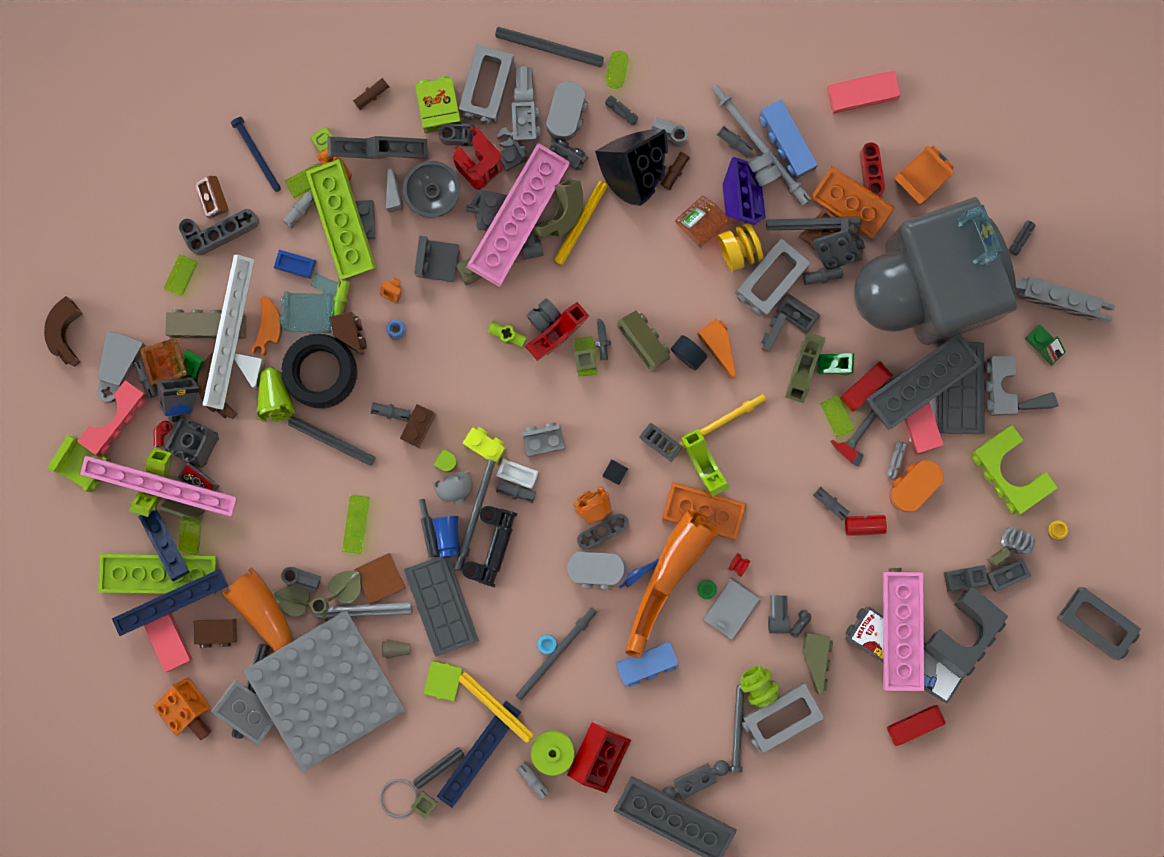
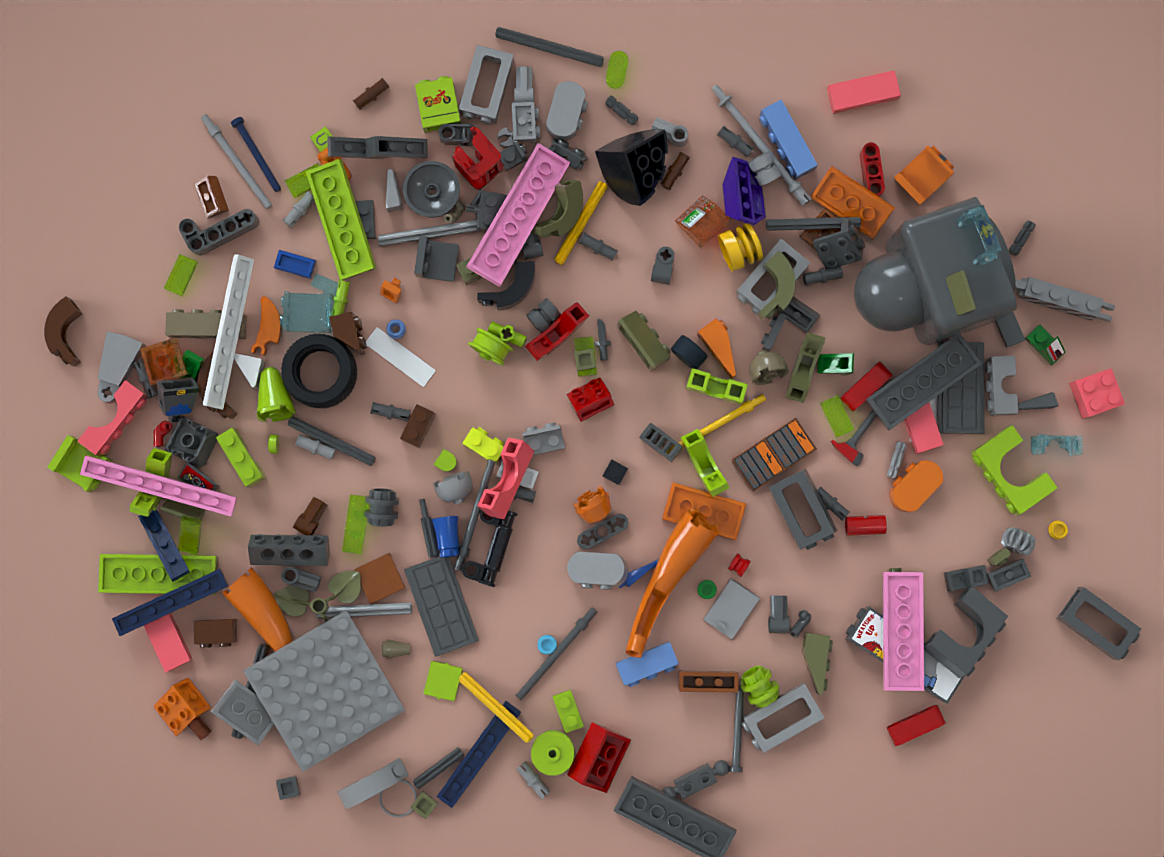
(215, 133): none -> light grey bar
(237, 453): none -> lime arch
(273, 443): none -> lime tile
(288, 787): none -> dark grey plate
(289, 550): none -> dark grey brick
(308, 521): none -> reddish brown piece
(315, 447): none -> light grey pin
(372, 784): none -> light grey arch
(381, 507): none -> dark grey piece
(400, 357): none -> white sticker
(430, 232): none -> light grey axle
(453, 216): none -> dark tan arm
(490, 347): none -> lime wheel
(516, 292): none -> black arch
(516, 458): none -> coral arch
(568, 711): none -> lime plate
(590, 399): none -> red bracket
(598, 246): none -> dark grey pin
(663, 269): none -> dark grey piece
(708, 681): none -> dark orange brick
(715, 387): none -> lime arch
(766, 367): none -> dark tan cylinder
(774, 454): none -> tile
(784, 277): none -> olive arch
(816, 503): none -> dark grey piece
(960, 293): none -> olive slope
(1010, 330): none -> dark grey tile
(1071, 444): none -> clear light blue piece
(1097, 393): none -> coral brick

